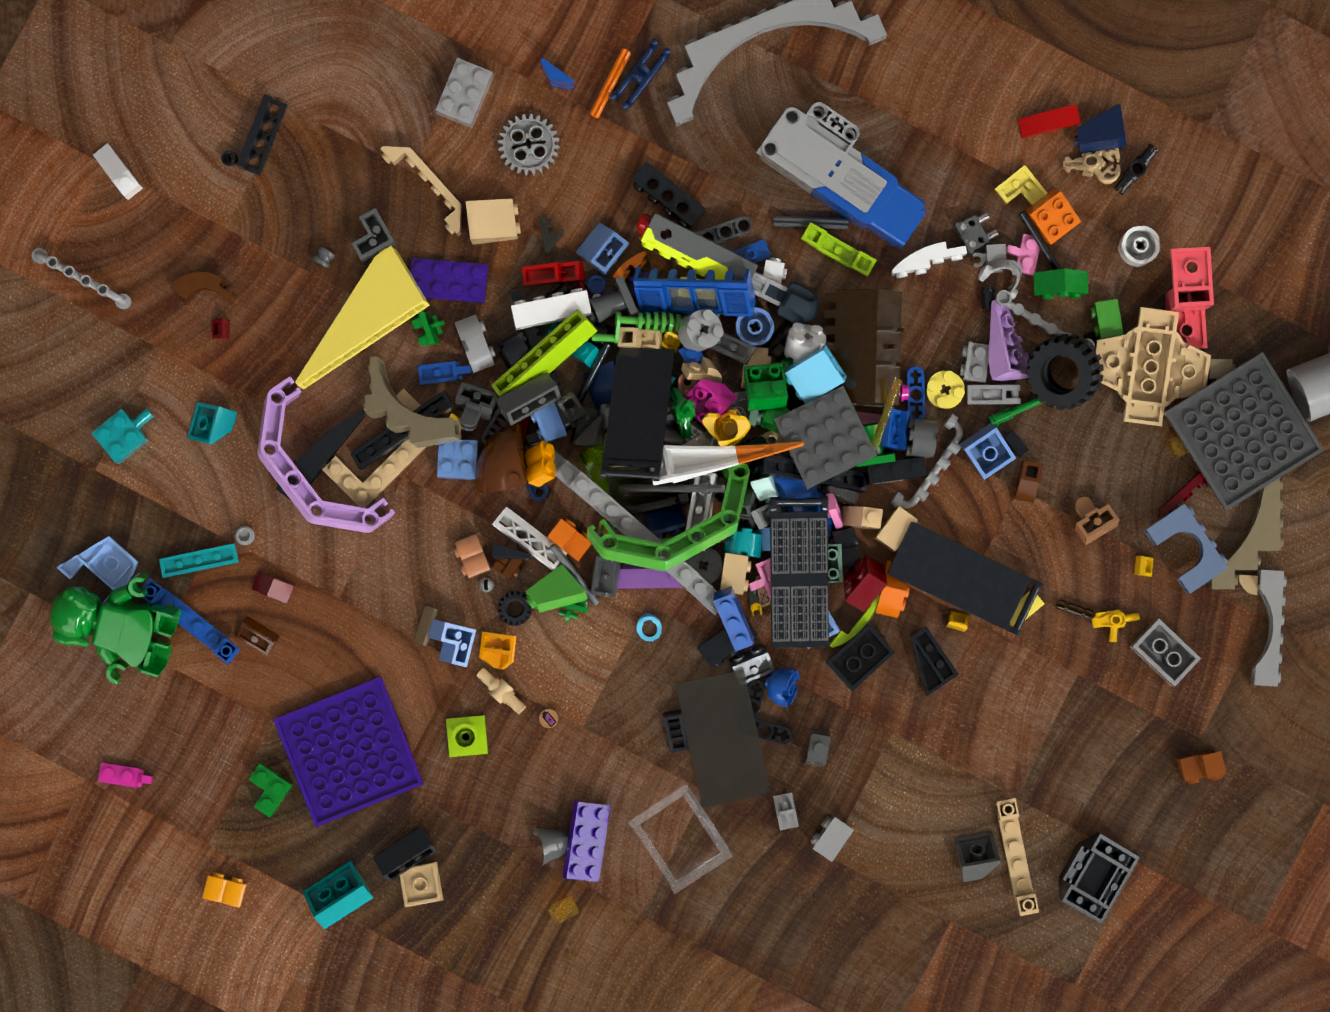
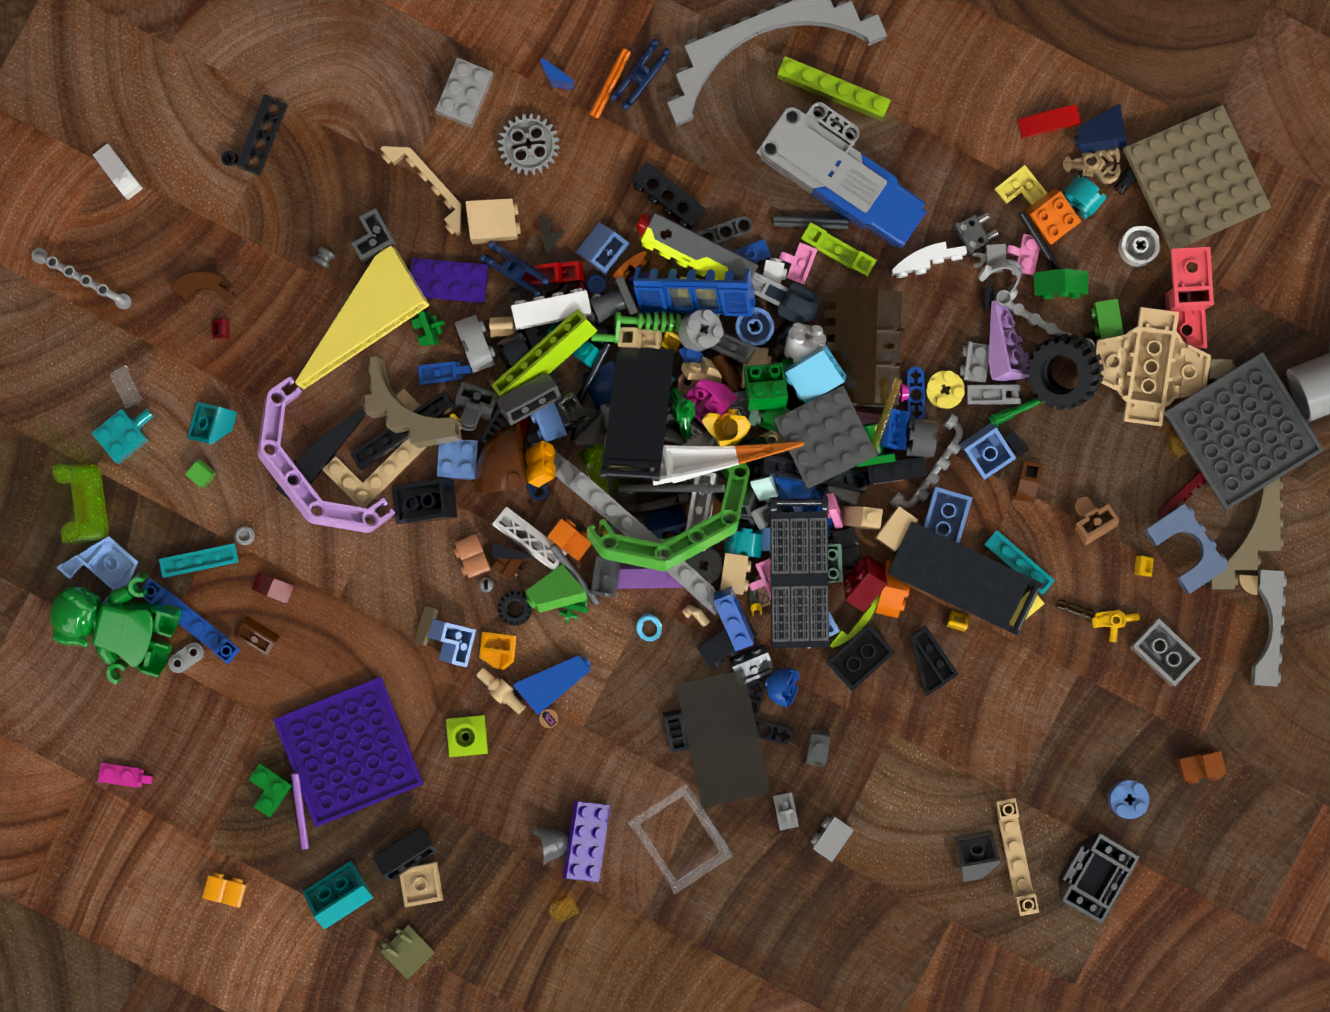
(88, 503): none -> clear neon green windscreen
(126, 386): none -> clear slope
(186, 658): none -> light grey plate
(201, 473): none -> bright green piece
(300, 810): none -> medium lavender bar
(407, 951): none -> olive plate
(425, 501): none -> black slope
(502, 327): none -> tan brick
(515, 268): none -> dark blue piece
(551, 683): none -> blue slope
(697, 613): none -> tan arm
(728, 372): none -> reddish brown brick
(800, 262): none -> bright pink plate
(833, 88): none -> lime brick
(947, 513): none -> medium blue brick
(1017, 560): none -> teal plate
(1083, 196): none -> teal brick
(1136, 806): none -> medium blue brick
(1197, 178): none -> dark tan plate

